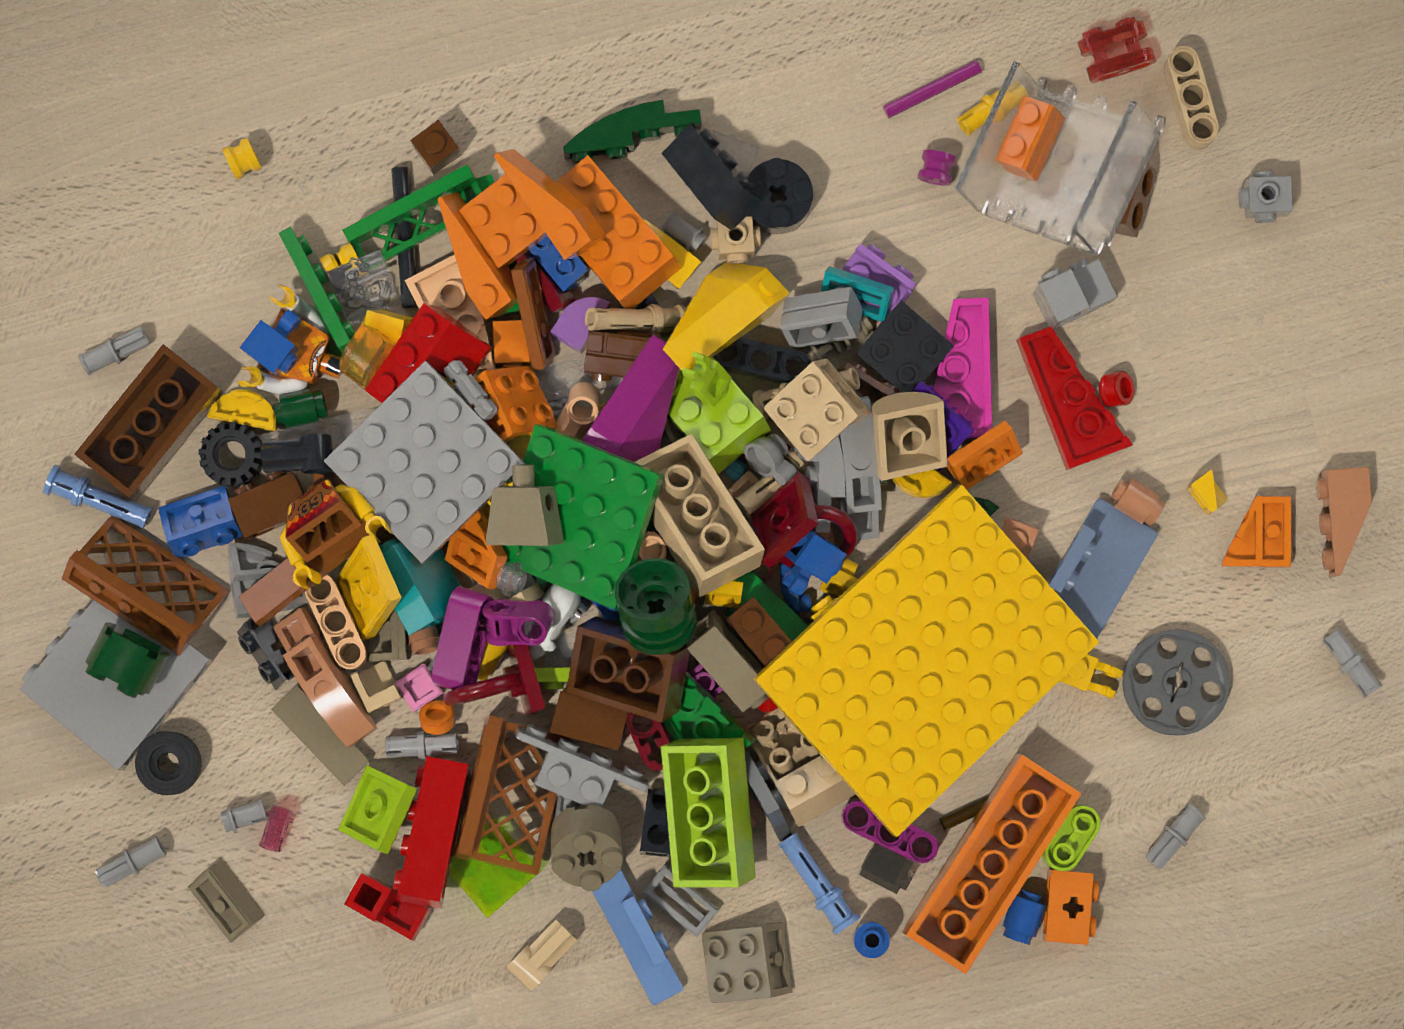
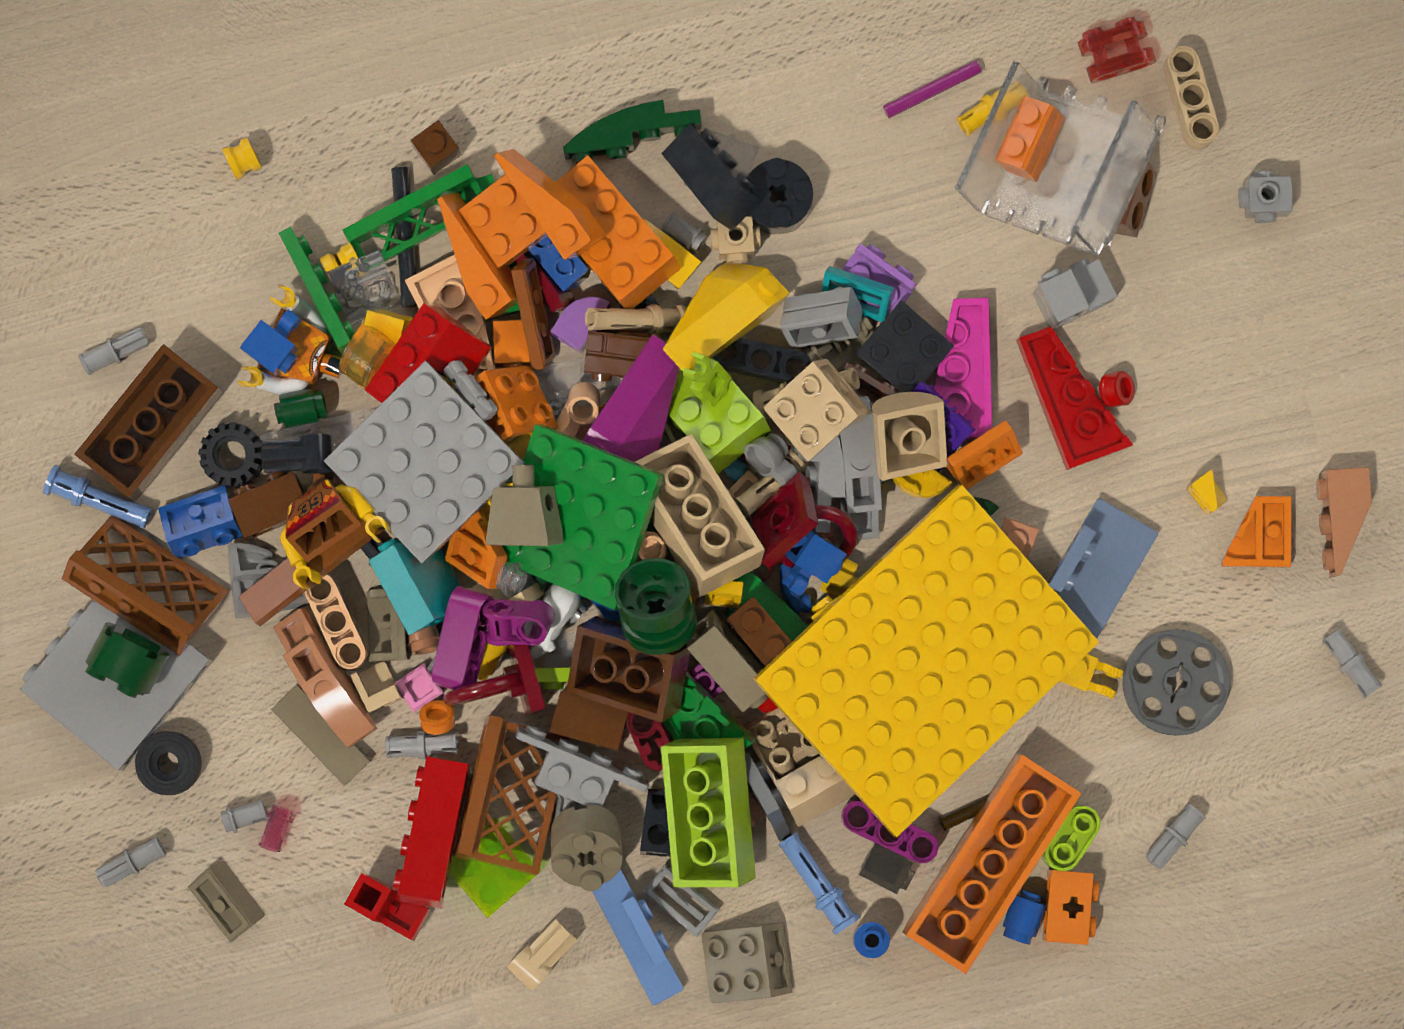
(244, 408): yellow plate -> none
(258, 642): black hinge -> none
(368, 587): yellow tile -> none
(377, 809): lime plate -> none
(937, 167): magenta wheel -> none
(1137, 501): nougat brick -> none

